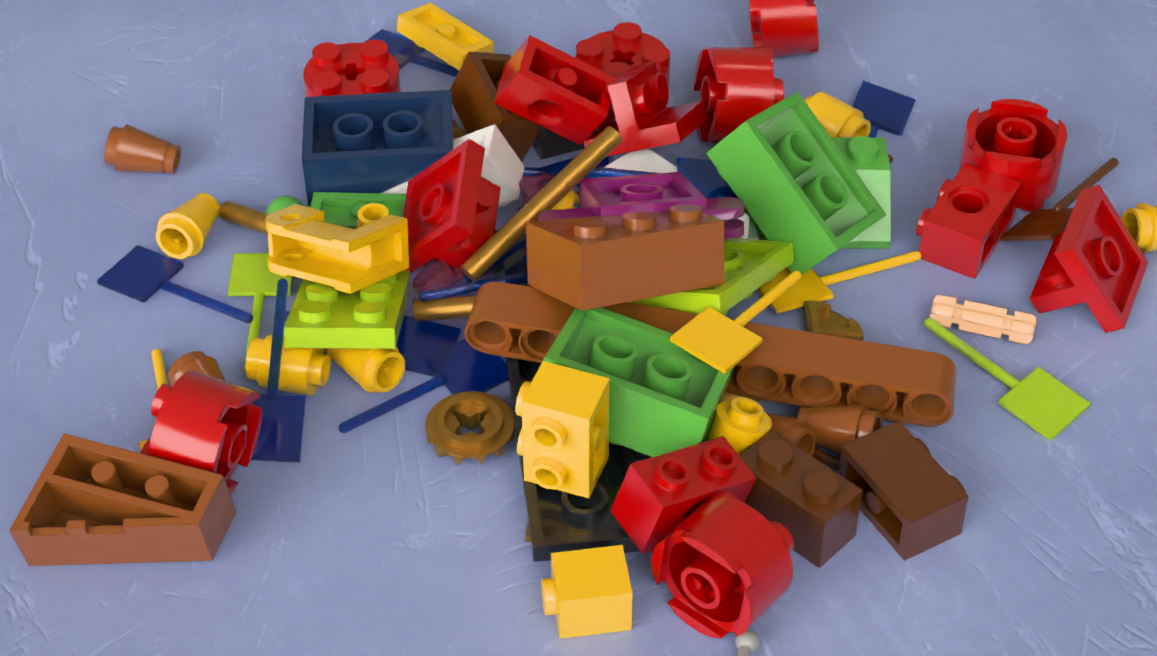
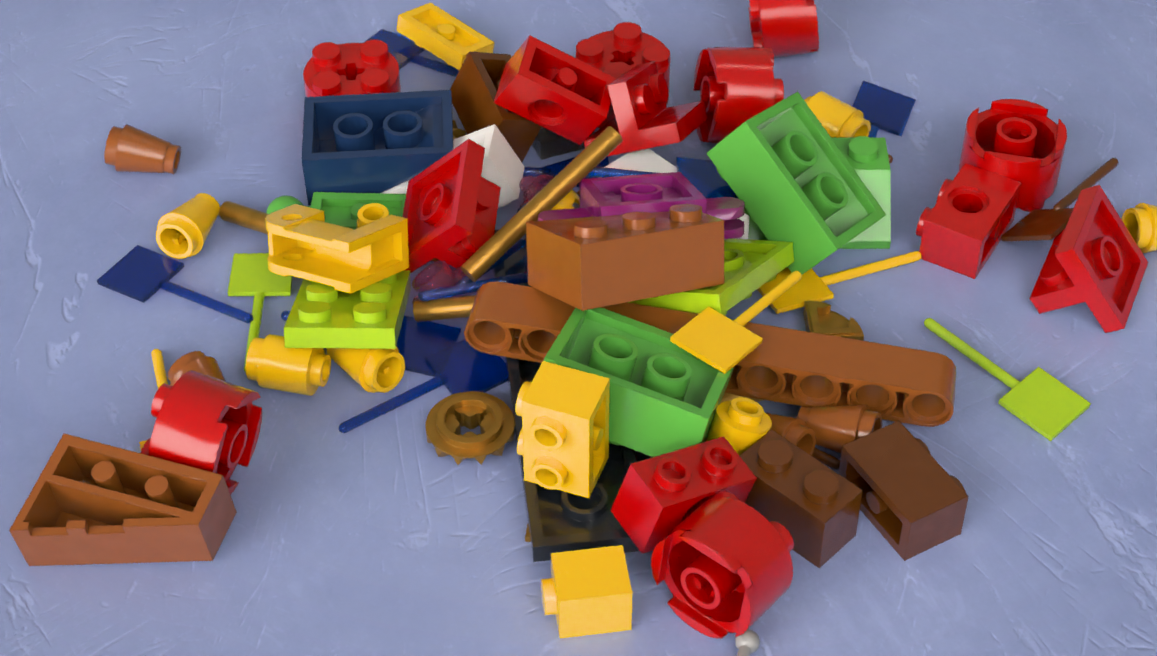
(281, 414): clear blue piece -> none
(983, 319): light nougat axle -> none

